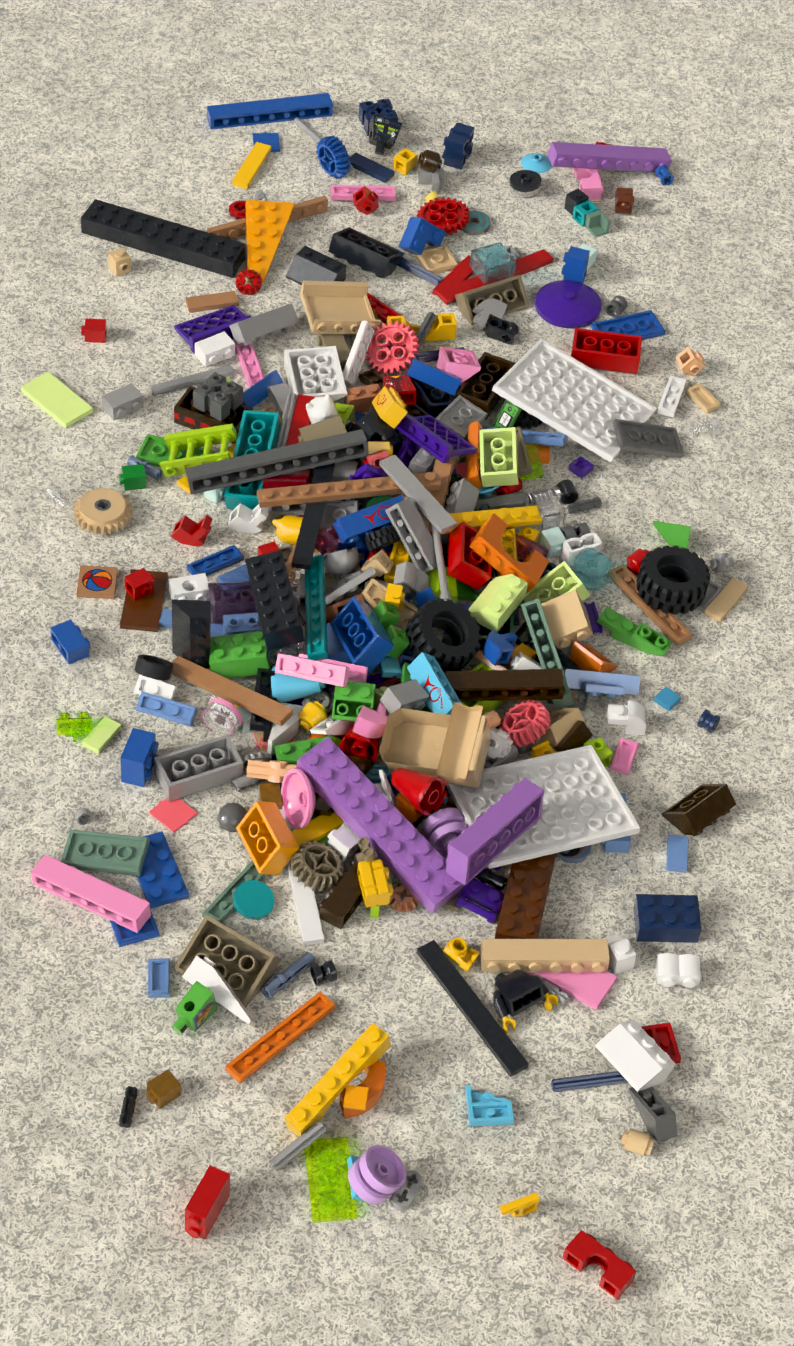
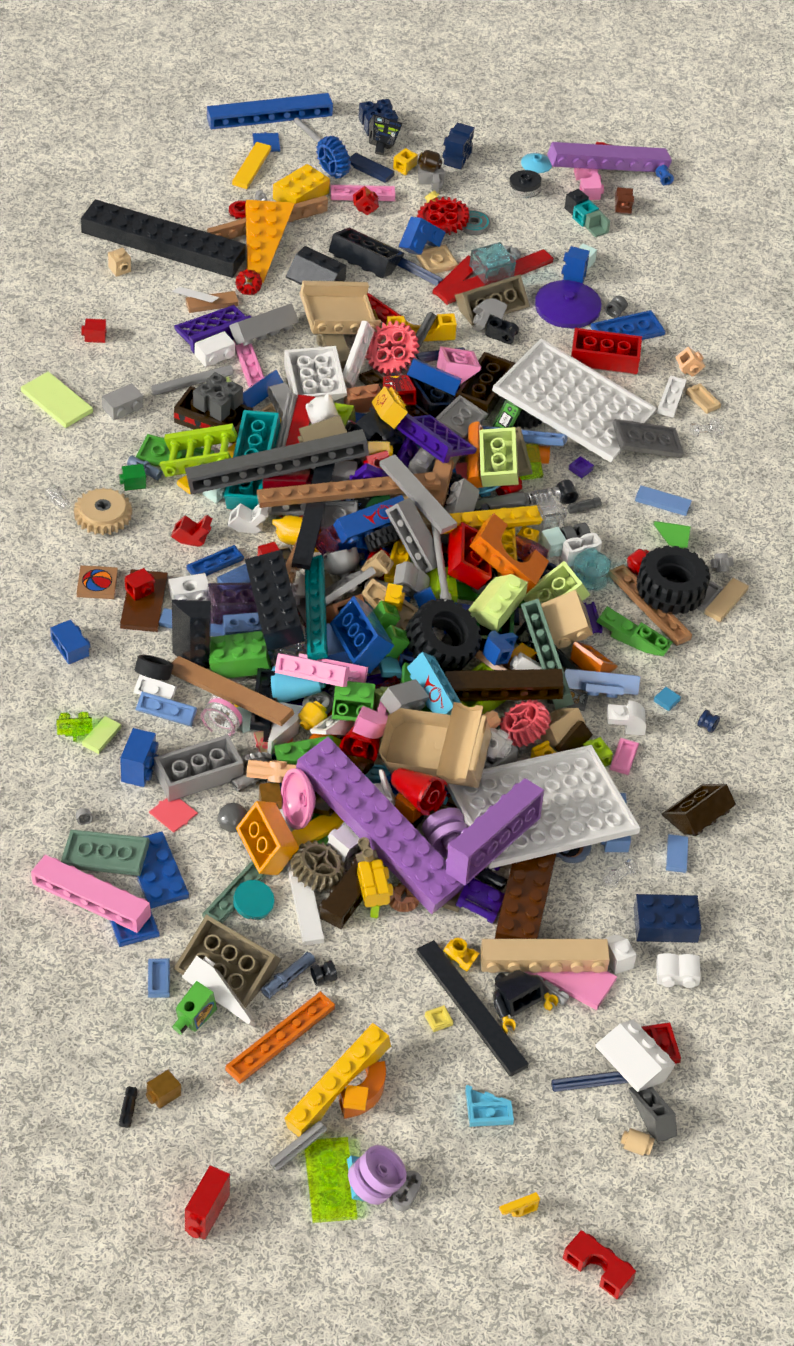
(195, 294): none -> white sticker
(301, 185): none -> yellow brick
(438, 1018): none -> light yellow tile
(663, 500): none -> medium blue tile

